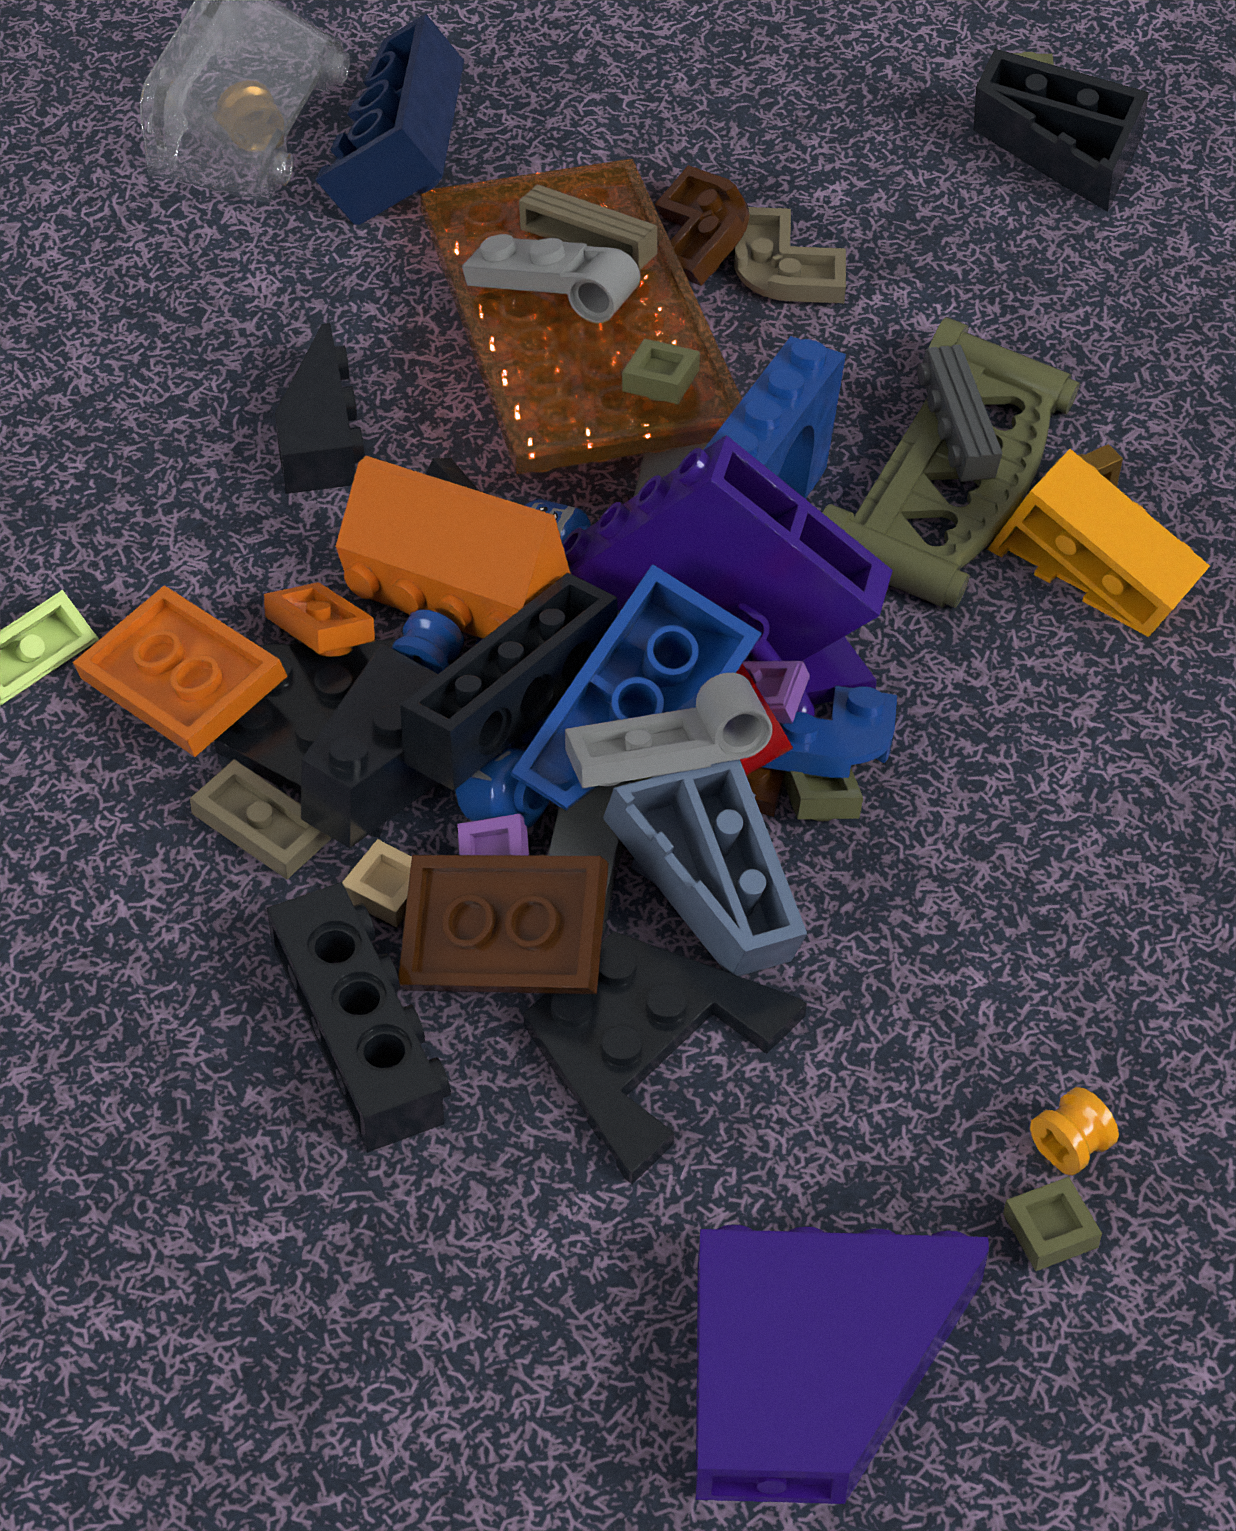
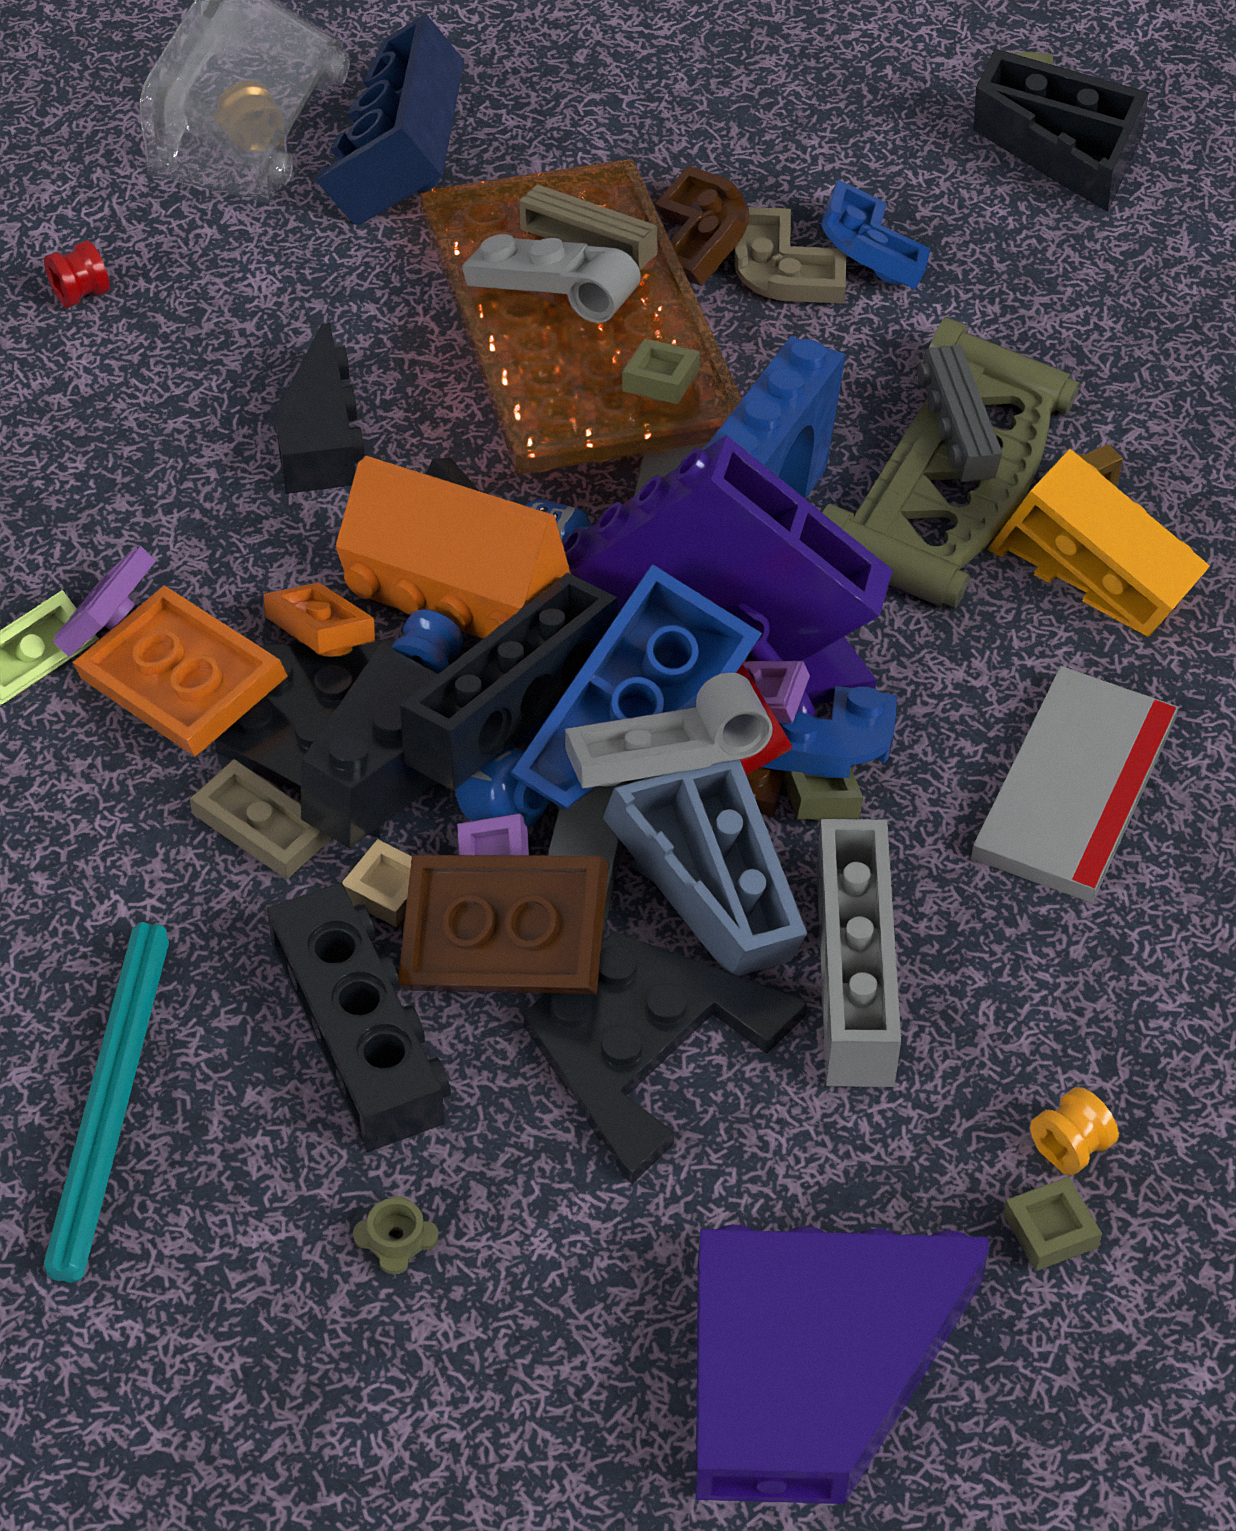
(77, 273): none -> red wheel
(106, 602): none -> medium lavender plate
(106, 1105): none -> teal axle
(395, 1215): none -> olive plate
(854, 226): none -> blue plate
(857, 954): none -> light grey brick
(1075, 784): none -> light grey tile

